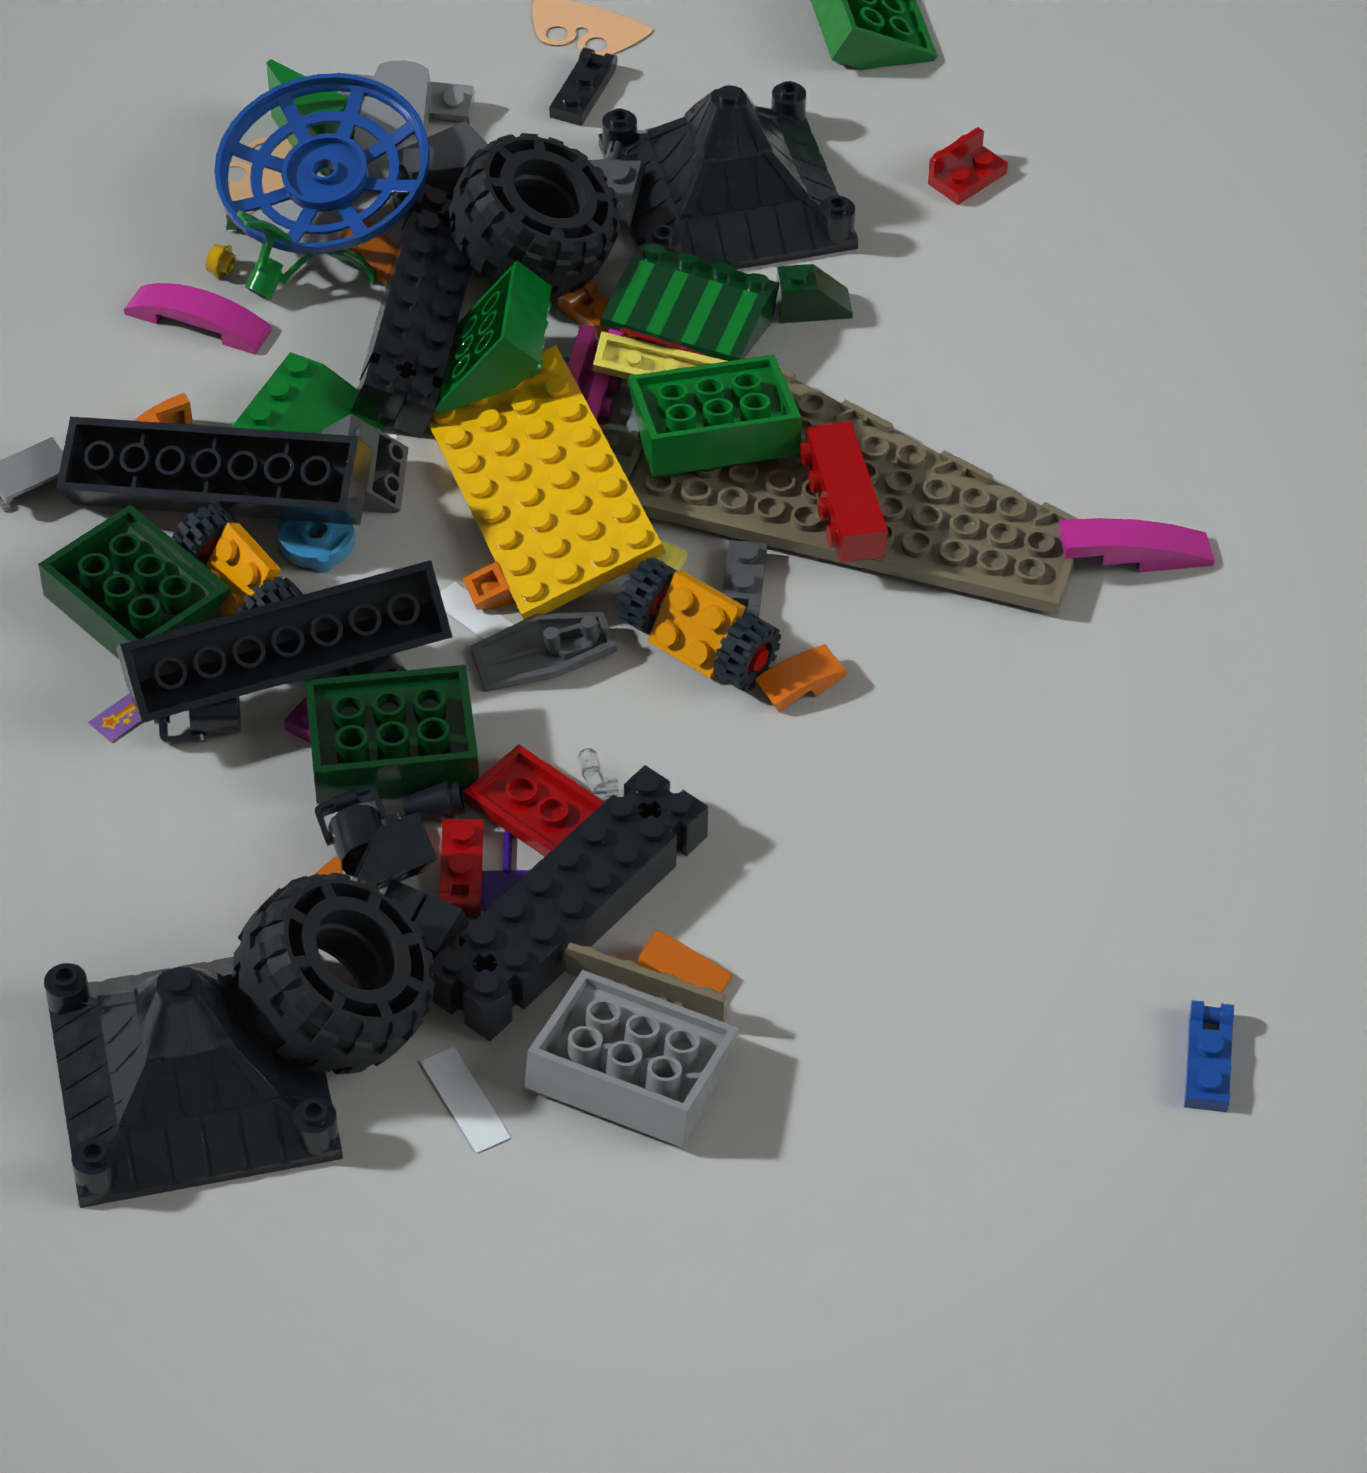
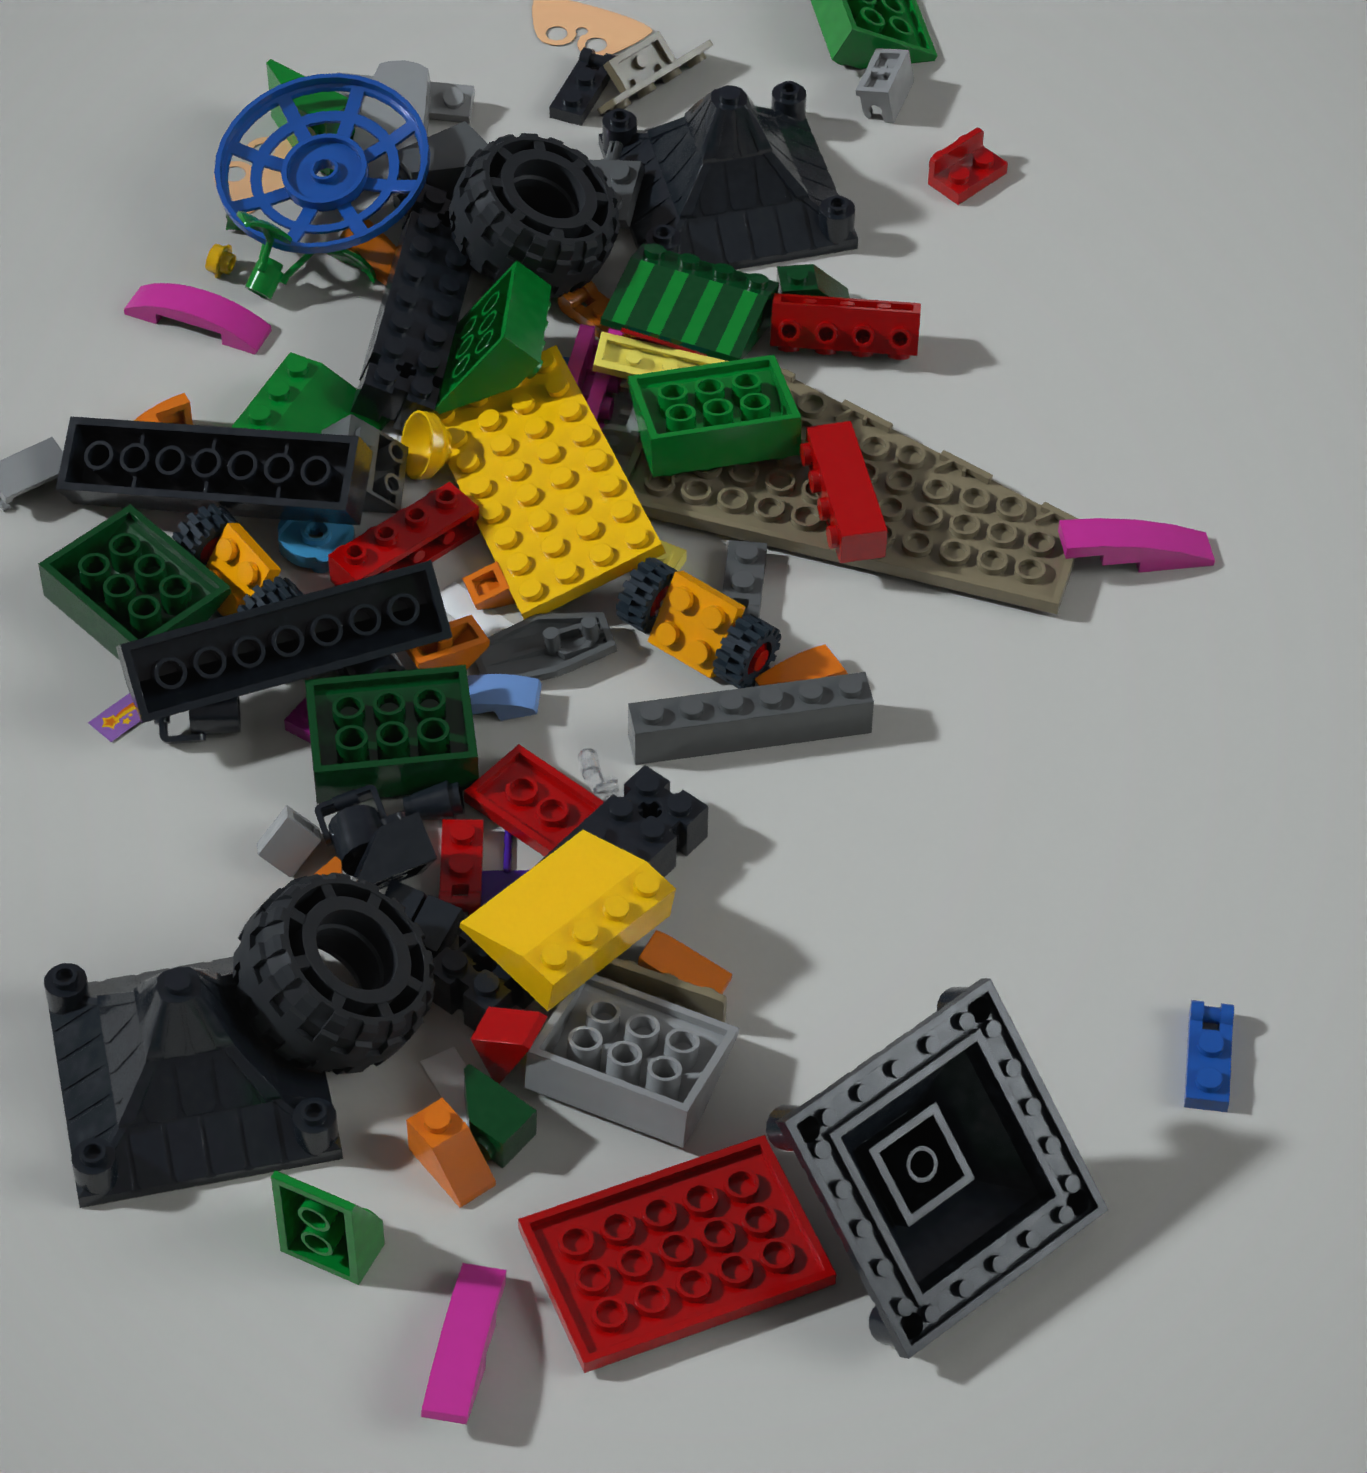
(289, 841): none -> light grey panel
(325, 1228): none -> green slope
(409, 537): none -> red brick
(427, 443): none -> yellow piece
(449, 1152): none -> orange slope
(462, 649): none -> orange slope
(464, 1344): none -> dark pink slope
(496, 1117): none -> dark green slope
(505, 694): none -> medium blue slope
(505, 1038): none -> red slope
(570, 916): none -> yellow slope
(643, 65): none -> dark tan bracket
(675, 1253): none -> red plate
(750, 718): none -> dark grey brick
(845, 325): none -> red brick
(886, 83): none -> light grey hinge
(942, 1167): none -> black piece

